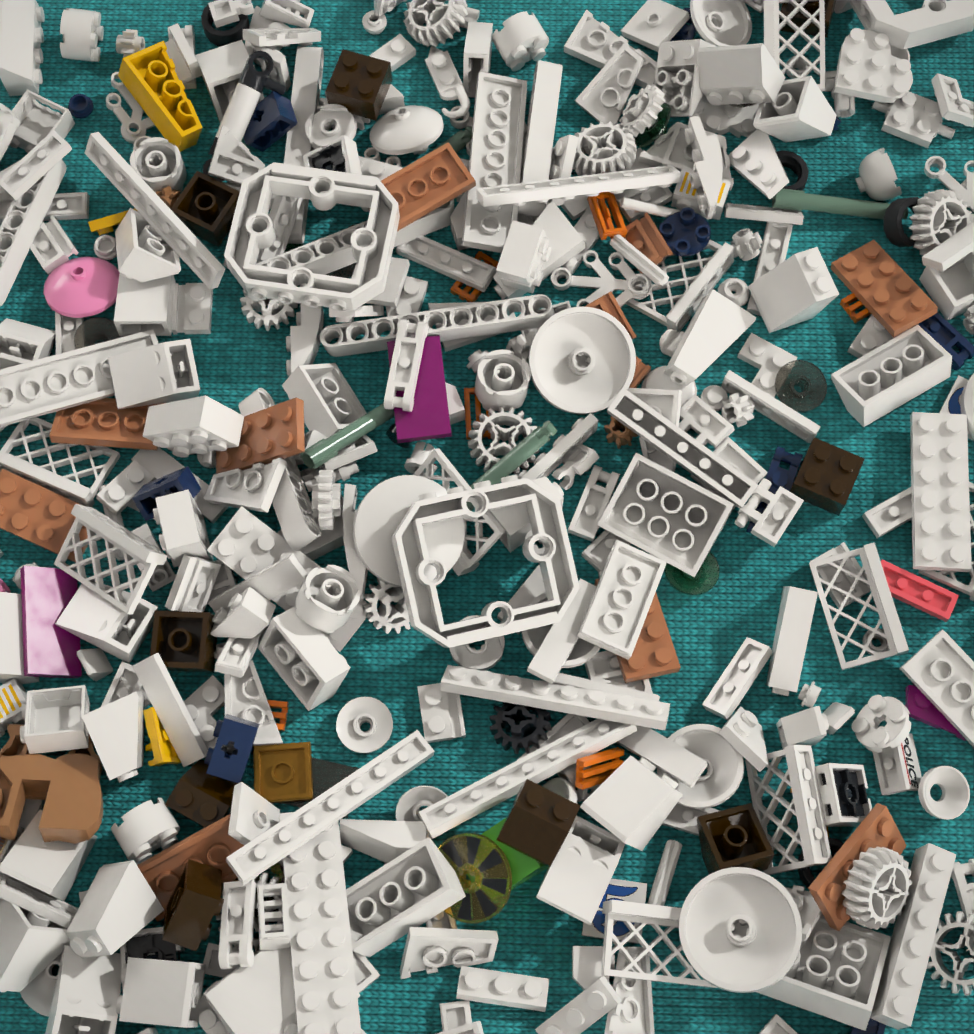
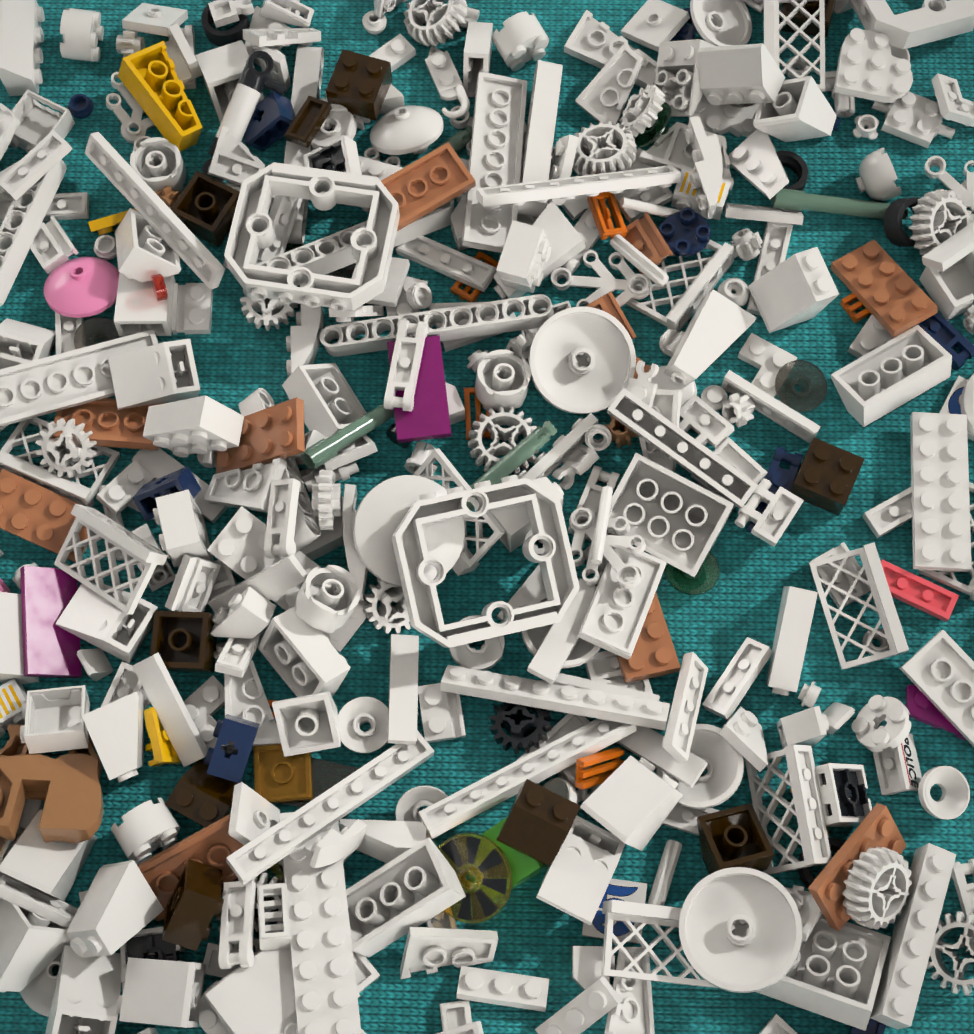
(57, 455): none -> white gear
(154, 19): none -> white plate
(159, 287): none -> clear red tile
(281, 518): none -> white plate
(307, 723): none -> white slope
(308, 121): none -> dark brown tile
(337, 845): none -> white slope
(403, 689): none -> white tile
(419, 296): none -> white tile
(581, 530): none -> white plant
(601, 444): none -> white plate
(601, 526): none -> white bar
(642, 385): none -> white plate
(685, 707): none -> white plate
(866, 121): none -> white plate

